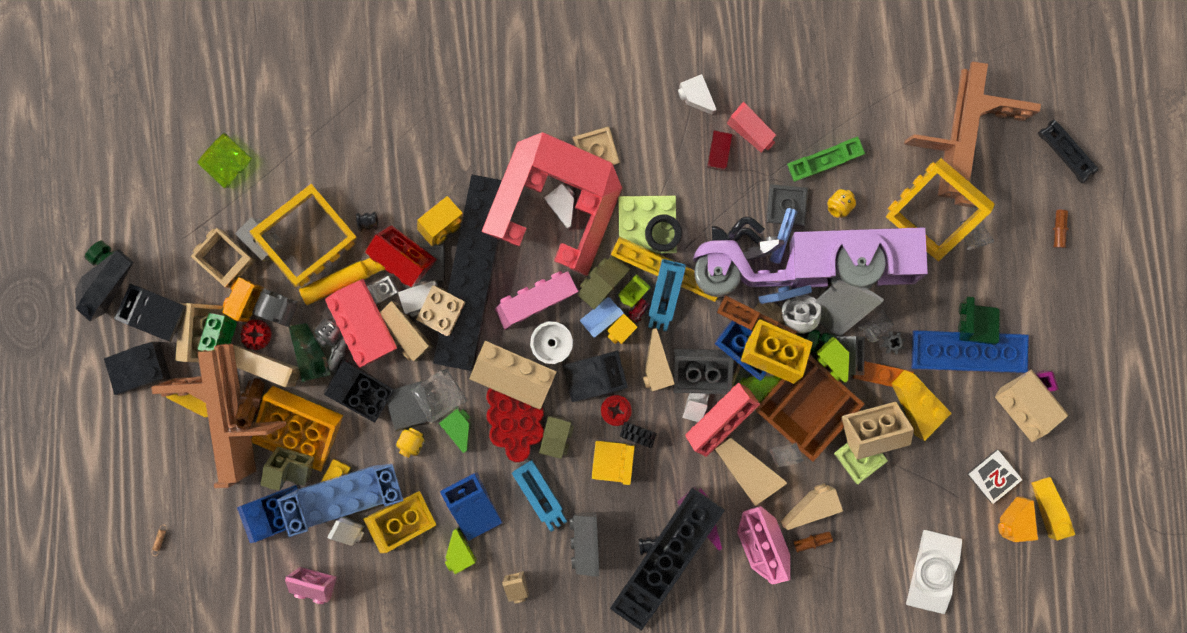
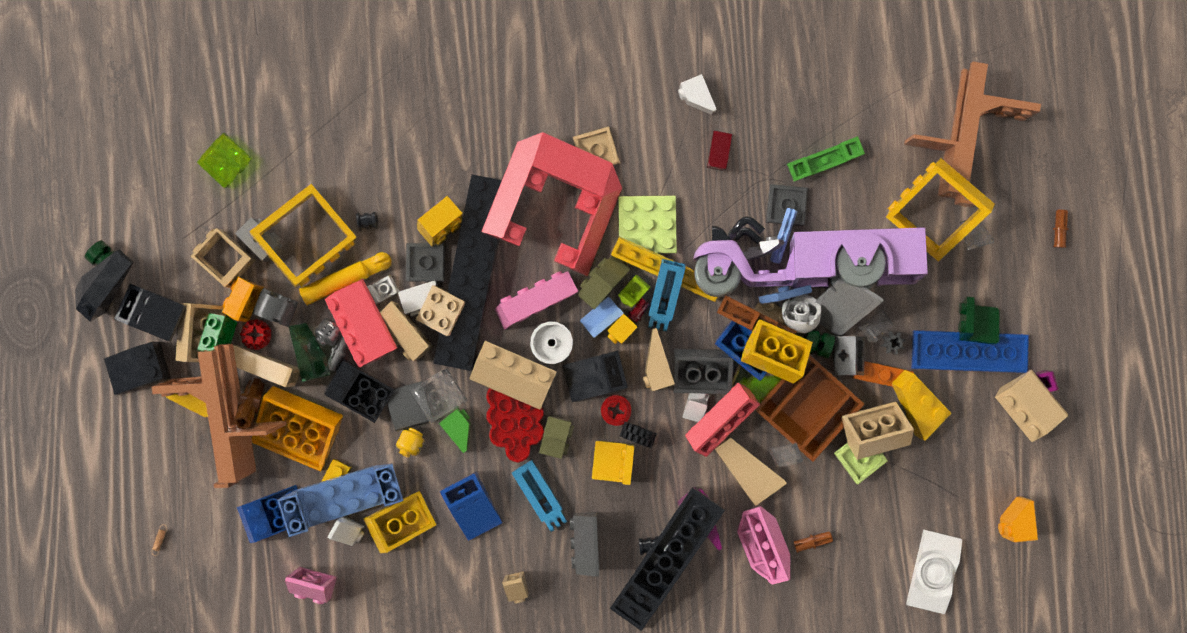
(286, 466): olive brick -> none
(400, 256): red slope -> none
(459, 554): lime slope -> none
(562, 203): white slope -> none
(663, 247): black tyre -> none
(752, 128): coral slope -> none
(814, 506): tan slope -> none
(836, 357): lime slope -> none
(841, 203): yellow head -> none
(994, 476): tile -> none
(1052, 510): yellow slope -> none
(1068, 151): black plate -> none

